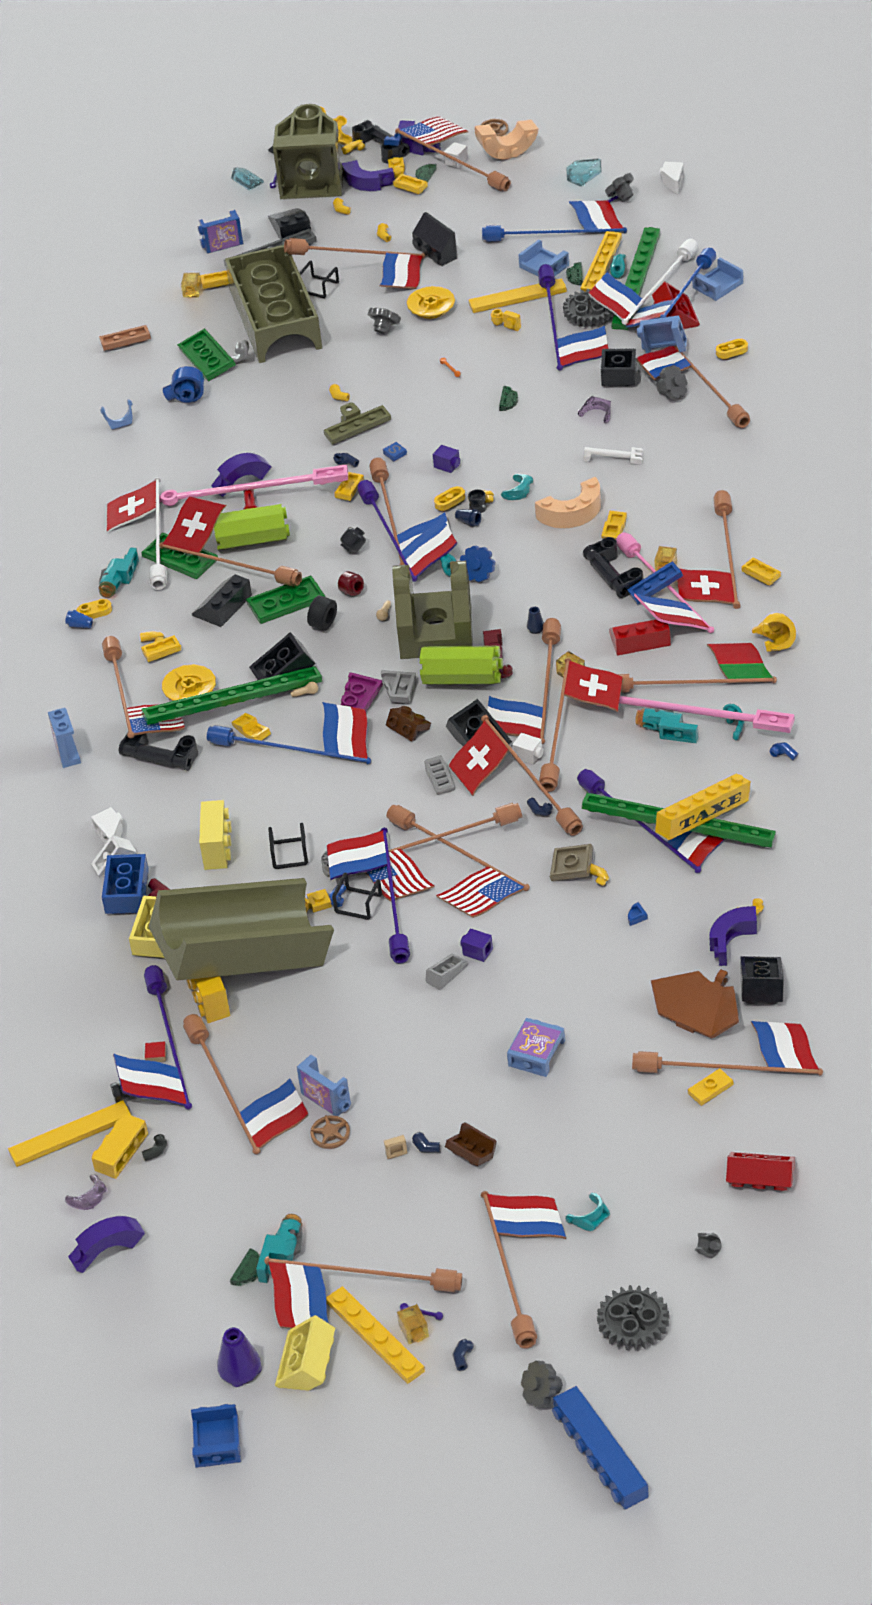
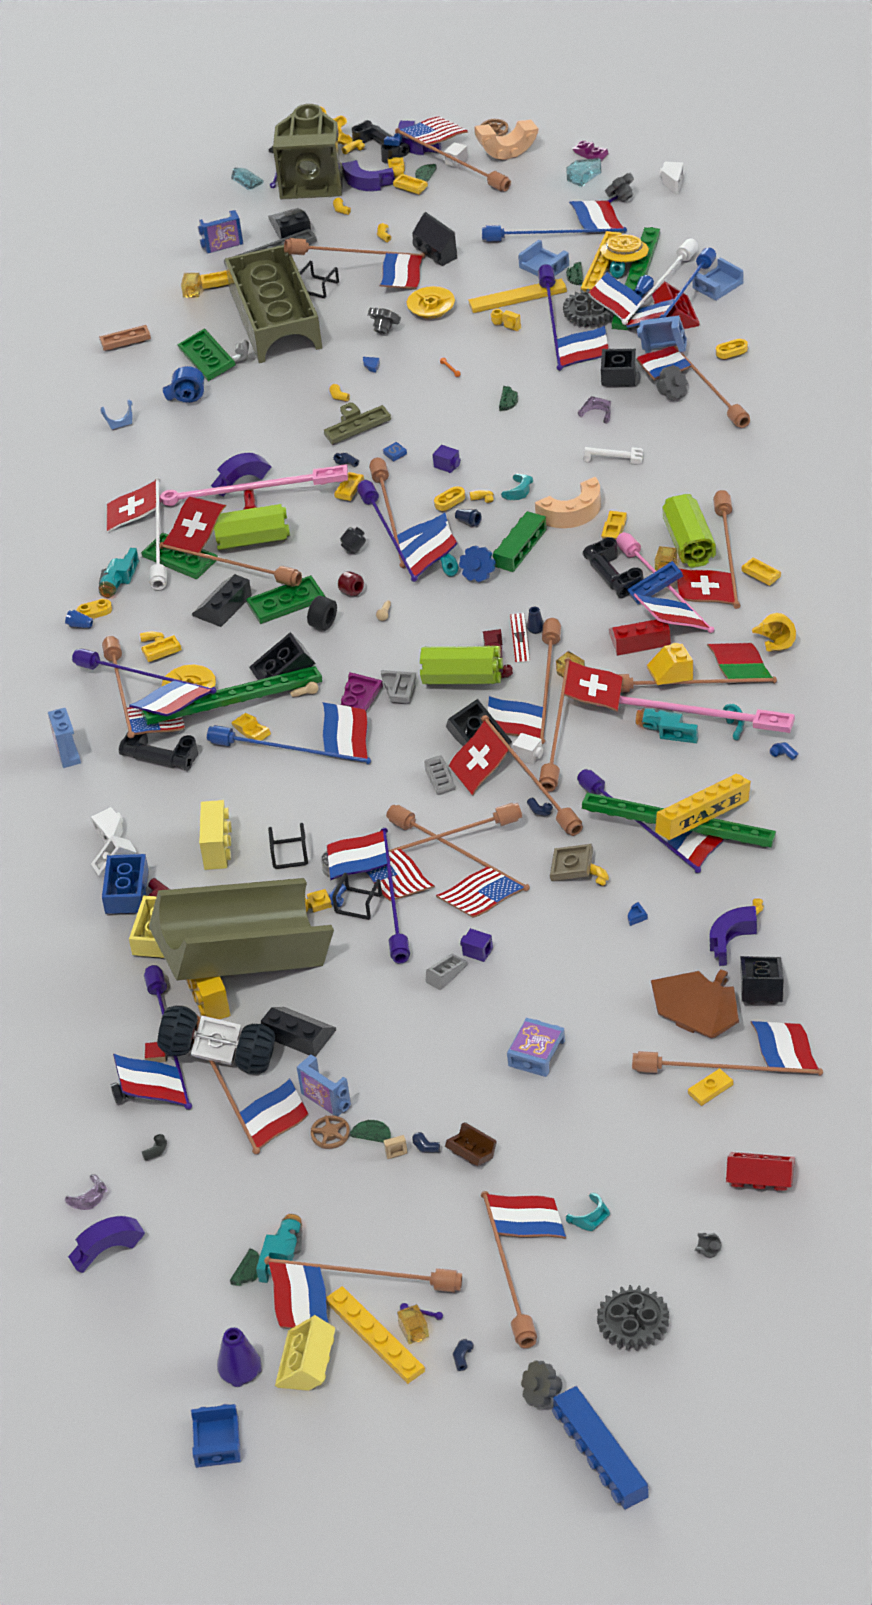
(67, 1134): yellow tile -> none
(119, 1145): yellow brick -> none
(163, 700): none -> flag
(216, 1039): none -> black plate
(298, 1030): none -> black slope
(371, 363): none -> blue tile
(371, 1130): none -> clear green tile
(406, 722): reddish brown bracket -> none
(419, 609): olive brick -> none
(477, 500): black wheel -> none
(519, 541): none -> green brick
(519, 636): none -> sticker
(589, 151): none -> magenta slope
(624, 248): none -> yellow piece
(644, 285): none -> blue cone
(671, 665): none -> yellow slope
(688, 530): none -> lime brick

